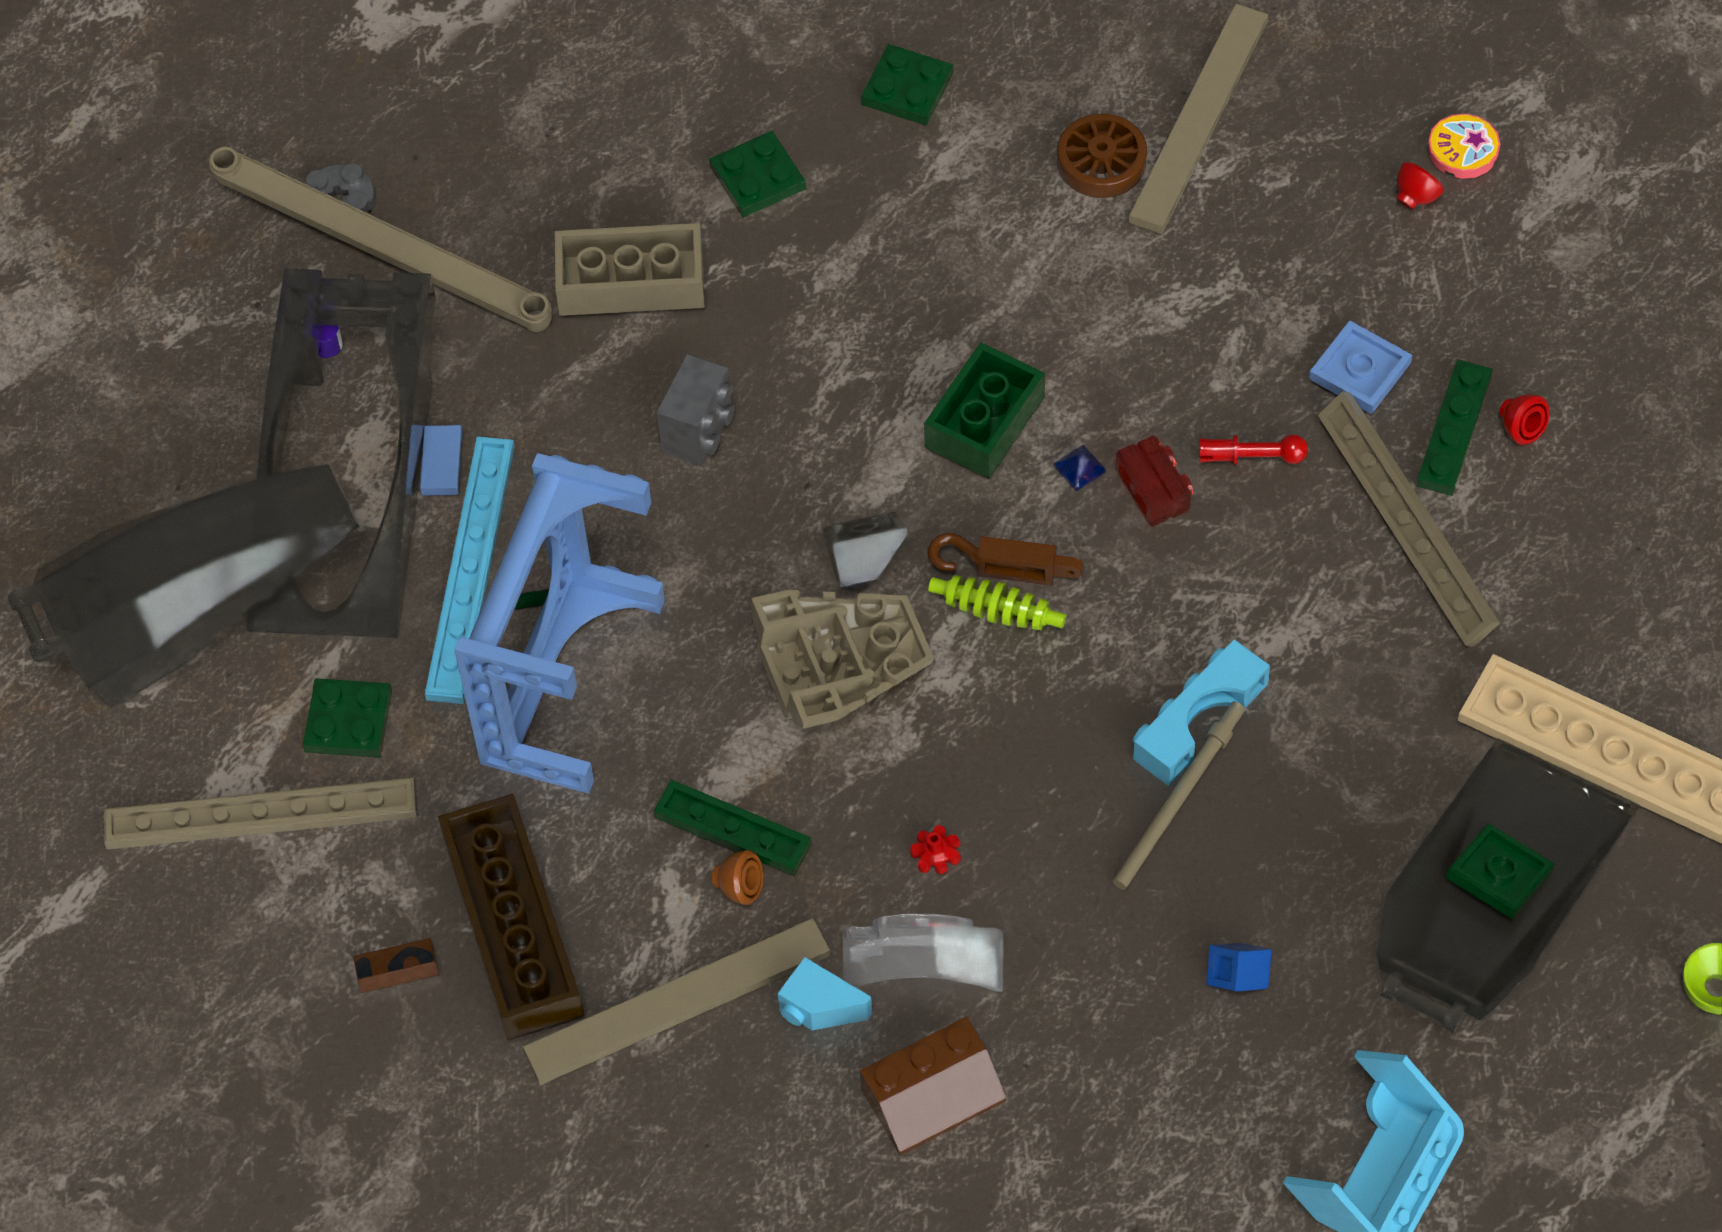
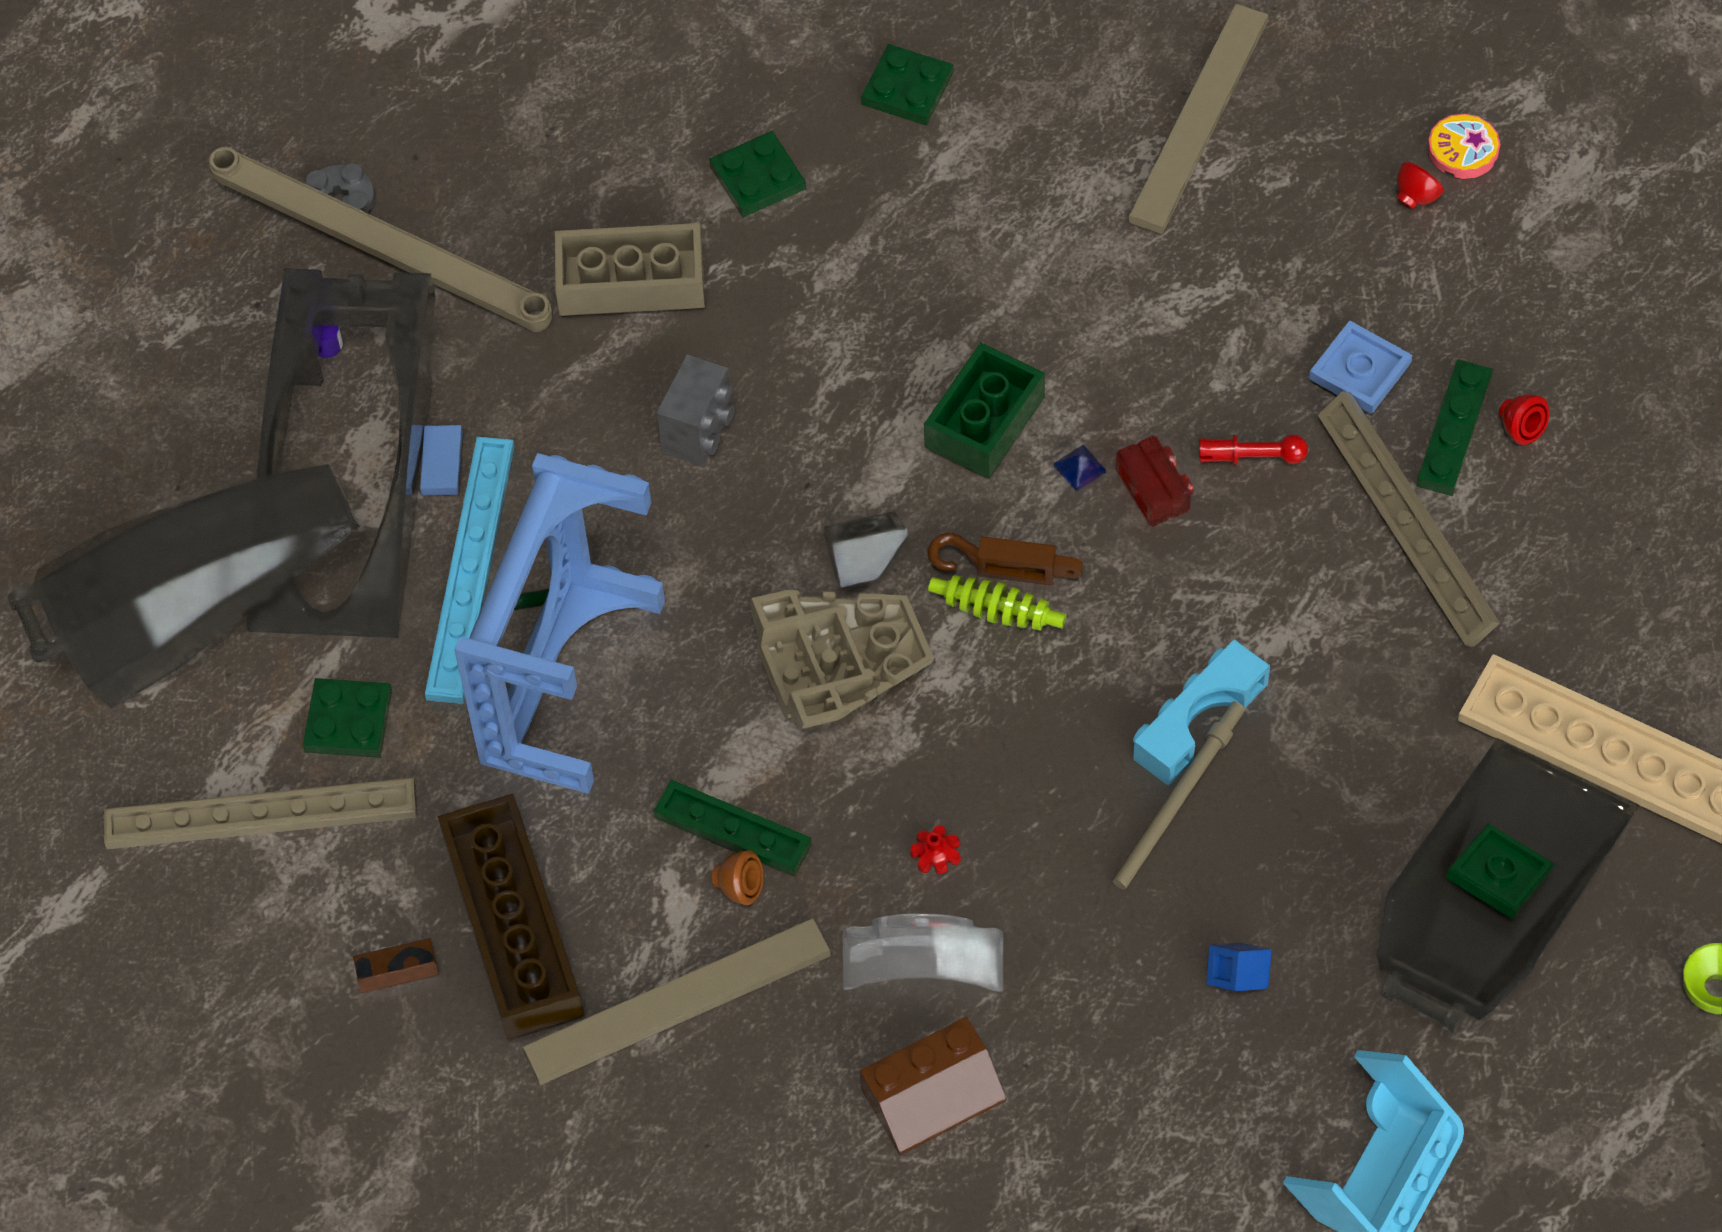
(821, 999): medium azure slope -> none
(1101, 155): reddish brown wheel -> none

